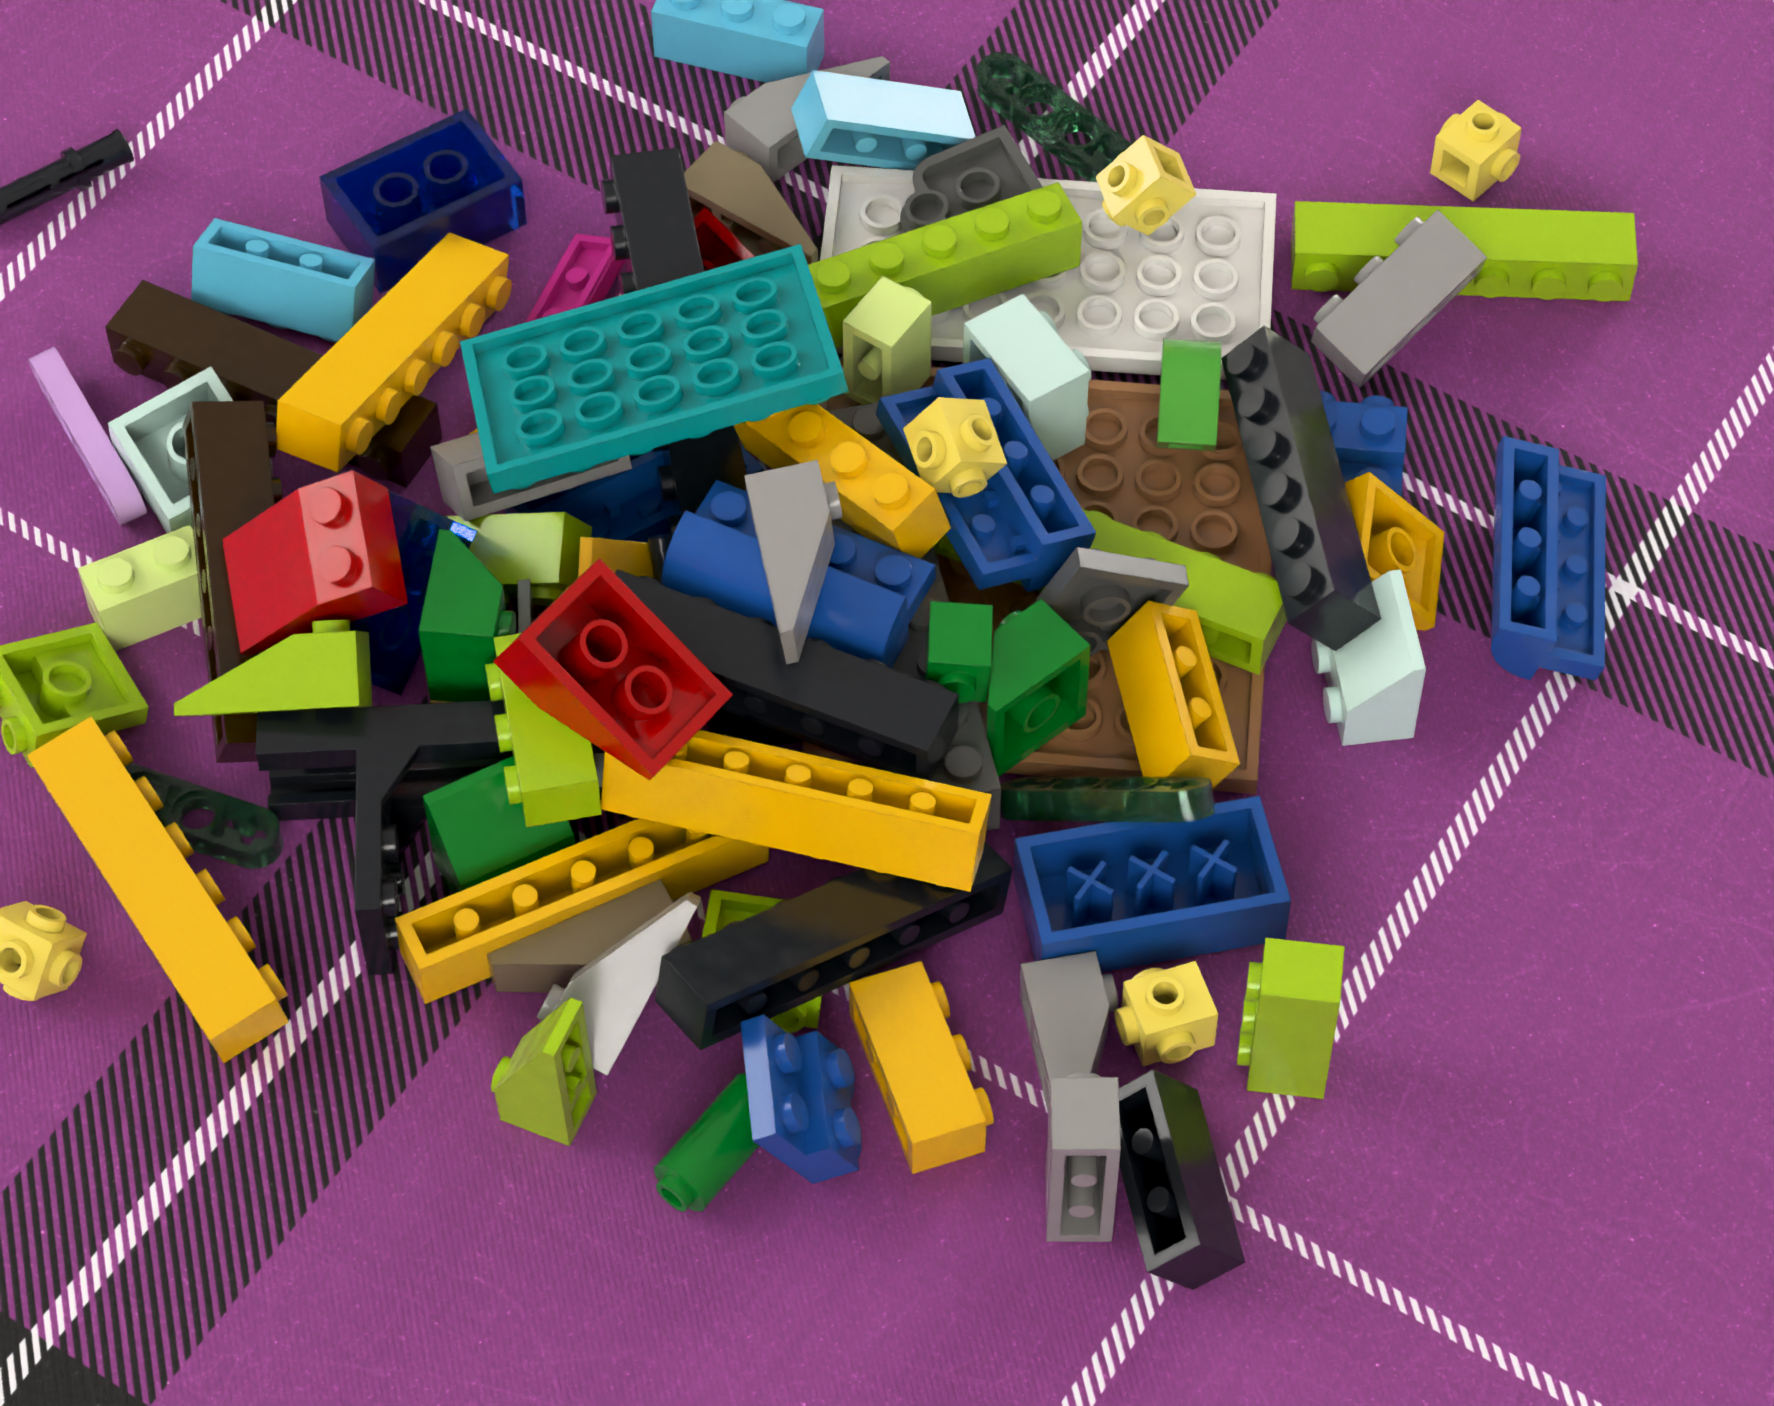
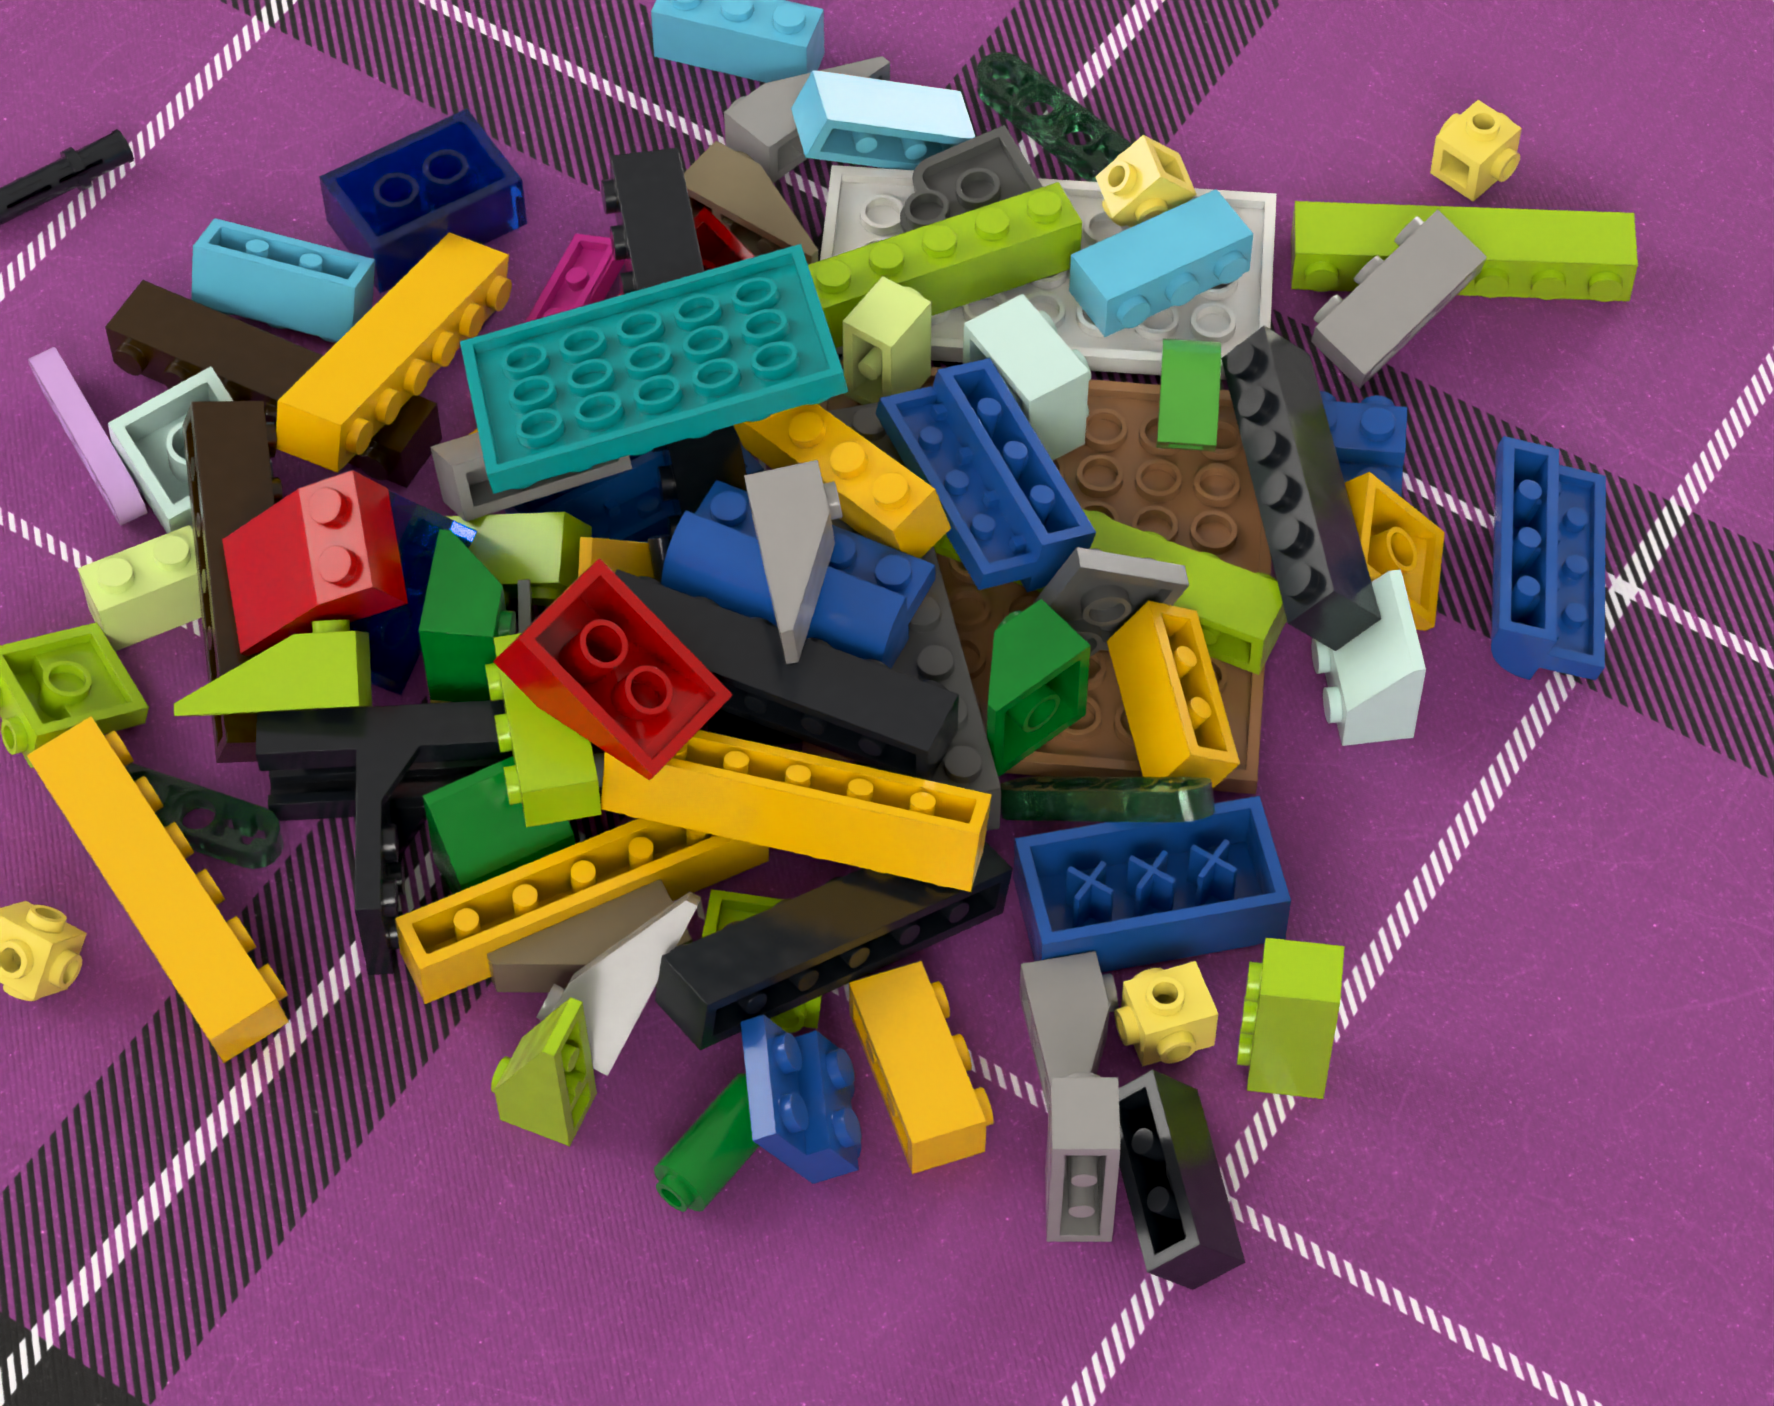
(955, 446): light yellow brick -> none
(960, 648): green brick -> none
(1160, 263): none -> medium azure brick

